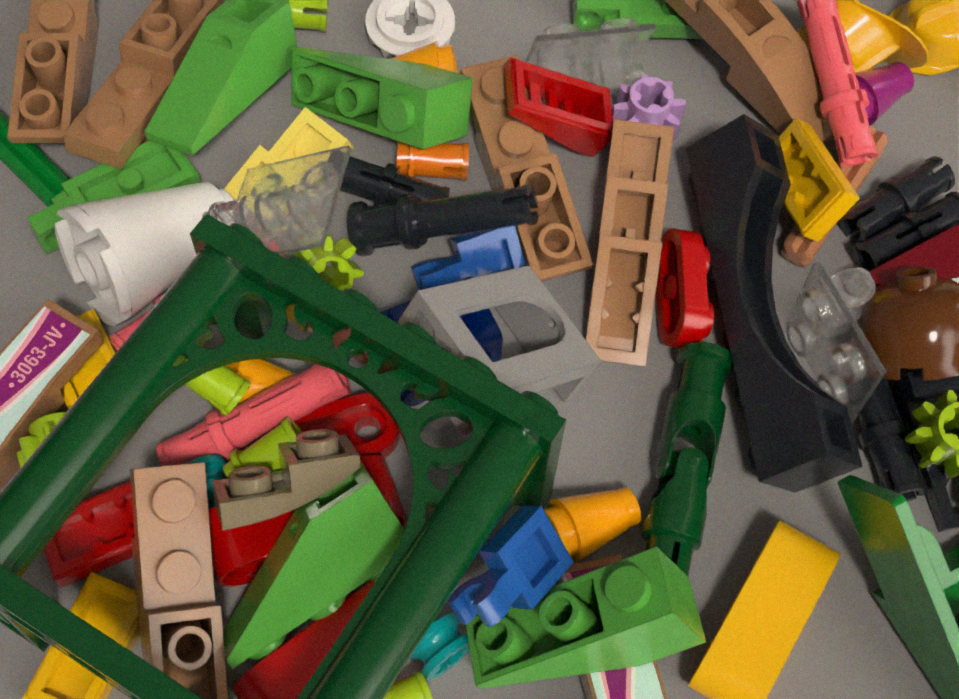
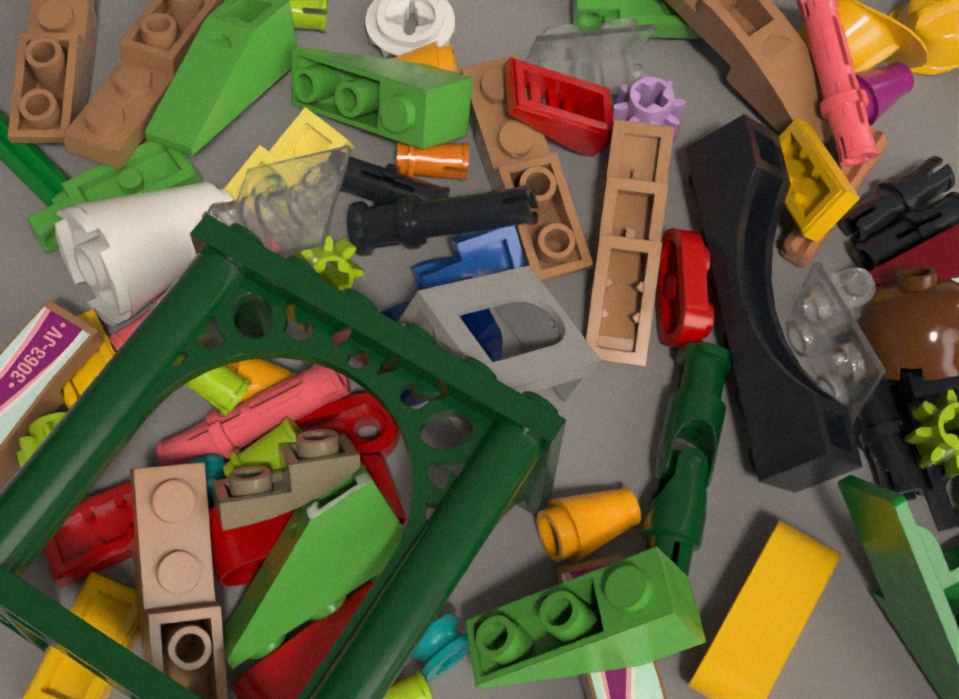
(522, 564): blue plate -> none

